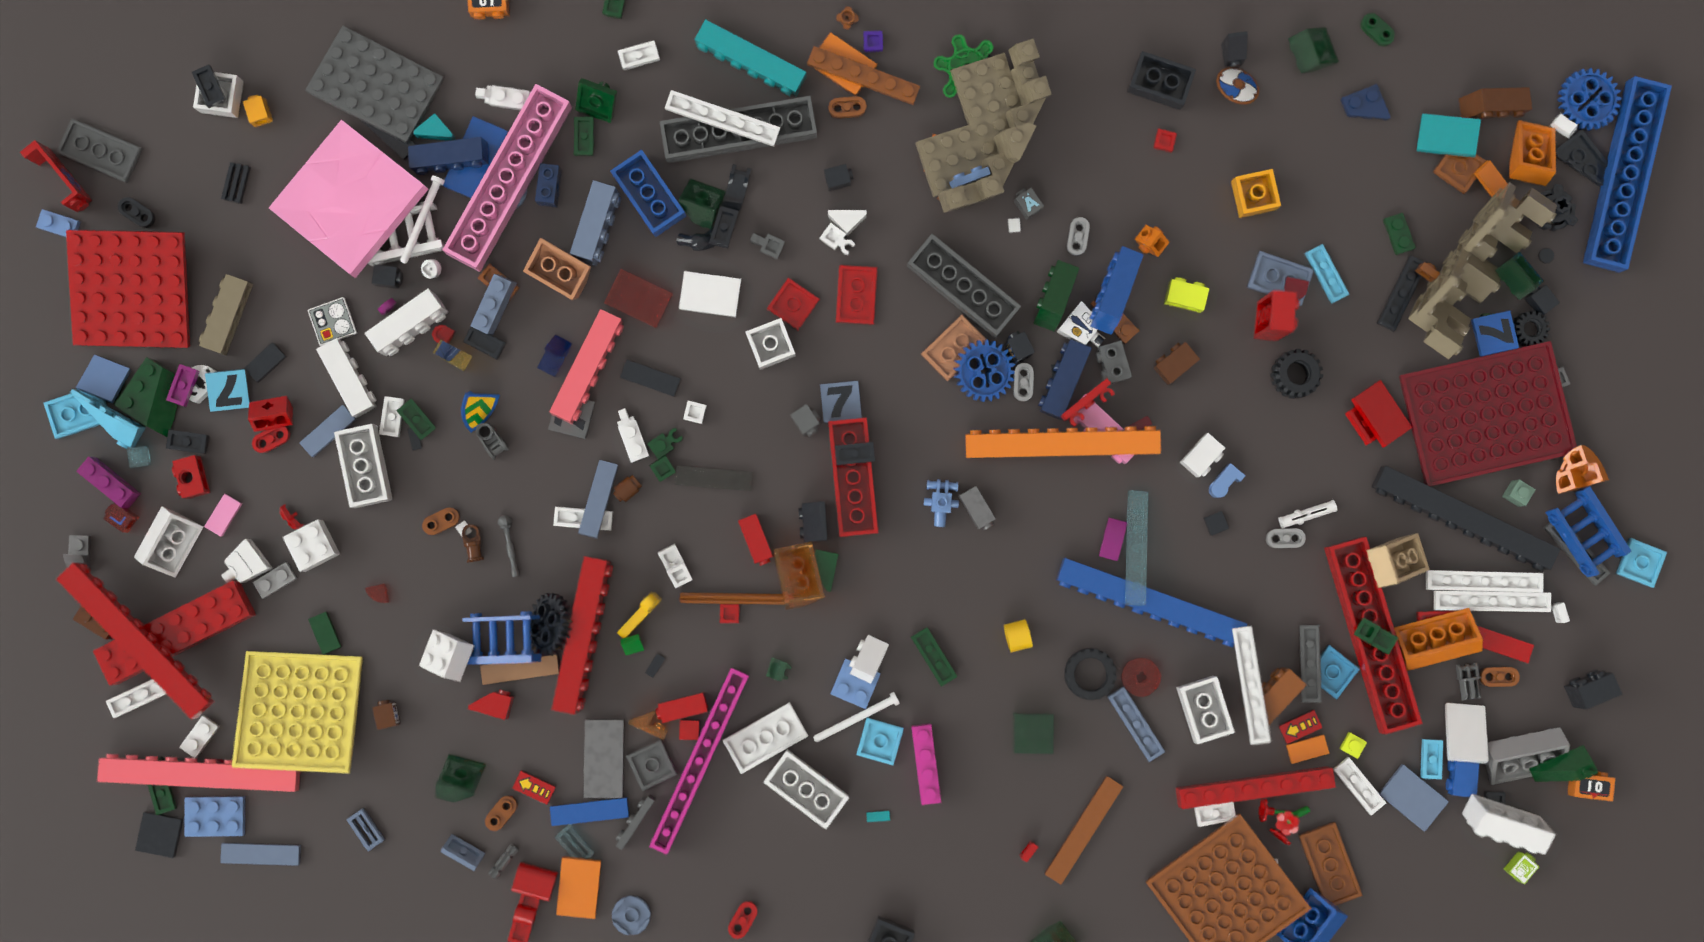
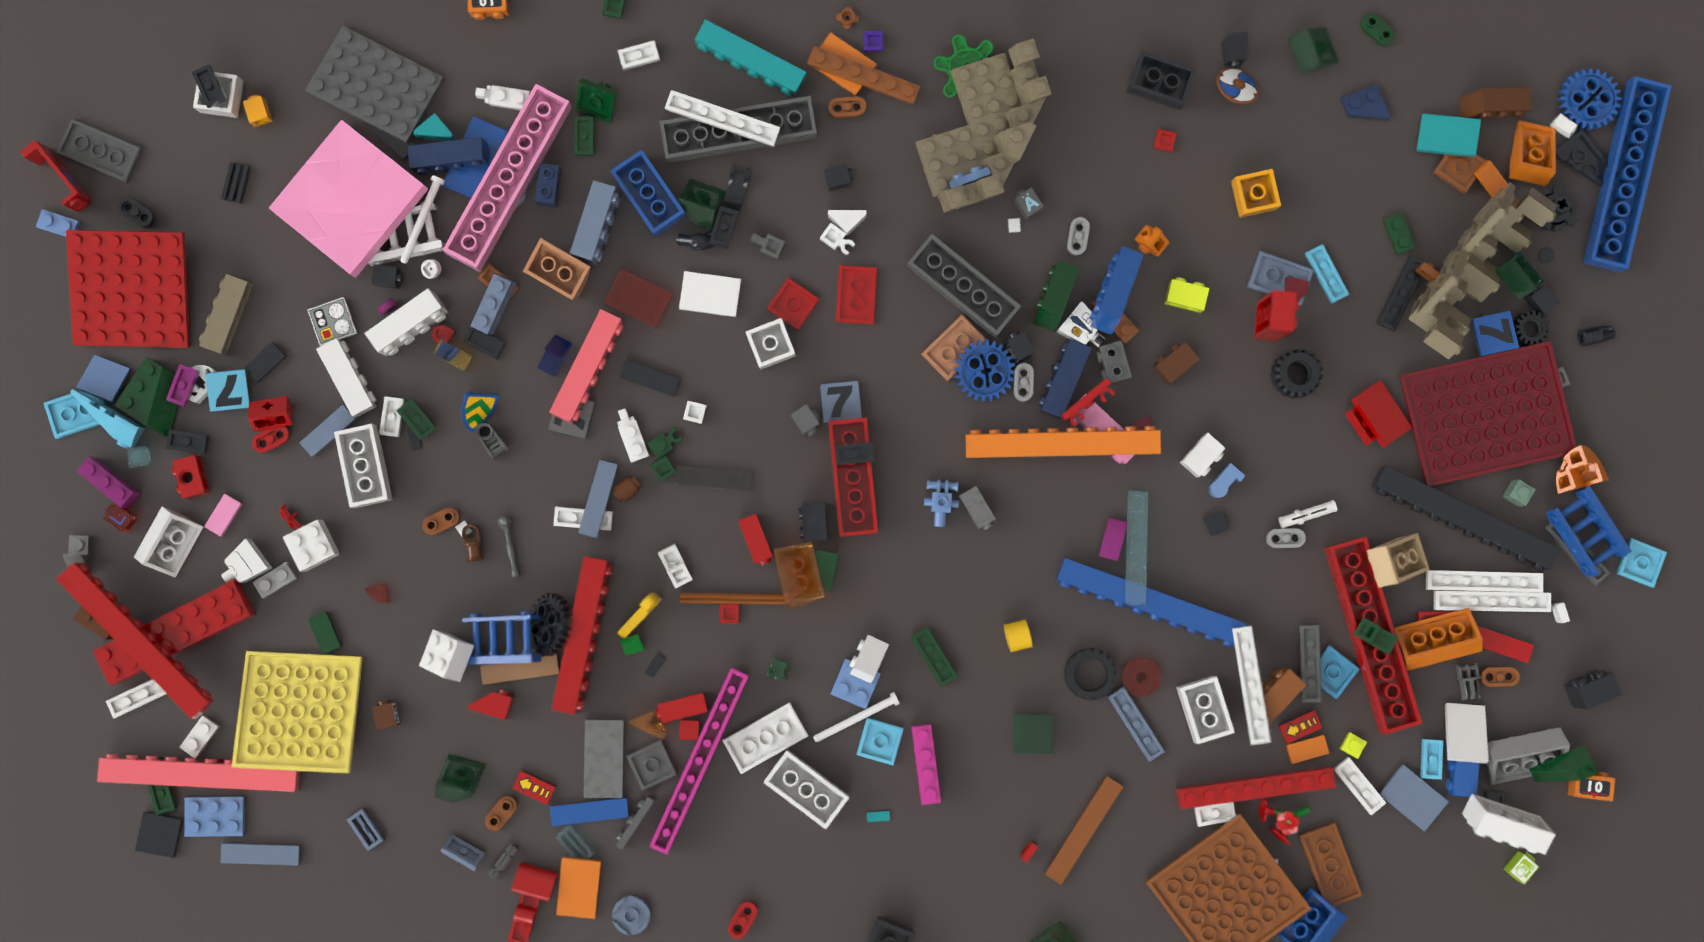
(1595, 335): none -> black hinge

